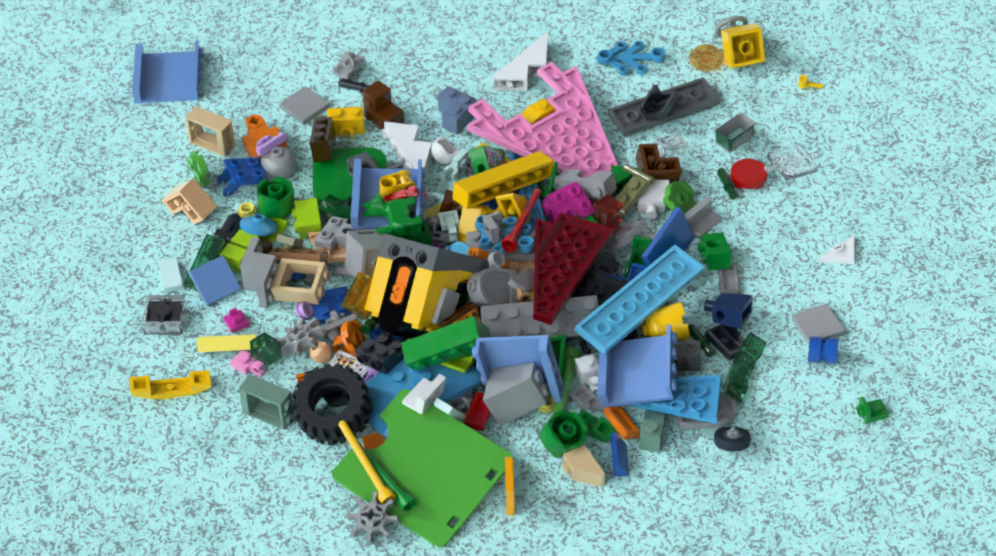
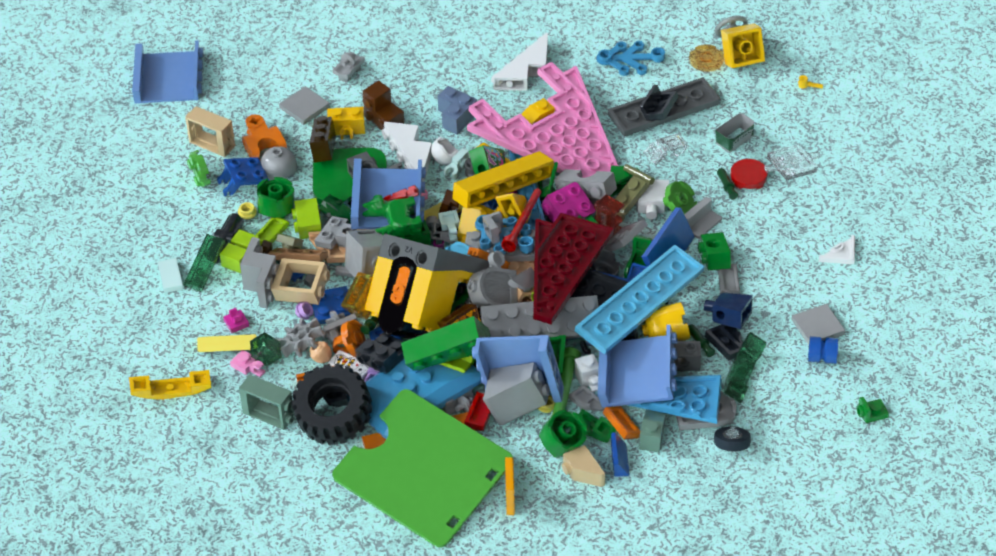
(164, 314): piece -> none
(190, 199): light nougat brick -> none
(214, 280): medium blue tile -> none
(258, 225): dark azure dish -> none
(268, 143): lavender tile -> none
(344, 83): black piece -> none
(378, 523): light grey gear -> none
(384, 493): yellow piece -> none
(395, 182): yellow piece -> none
(405, 500): green piece -> none
(425, 394): white panel -> none
(445, 306): light grey tile -> none
(449, 410): light aqua tile -> none
(649, 162): reddish brown brick -> none

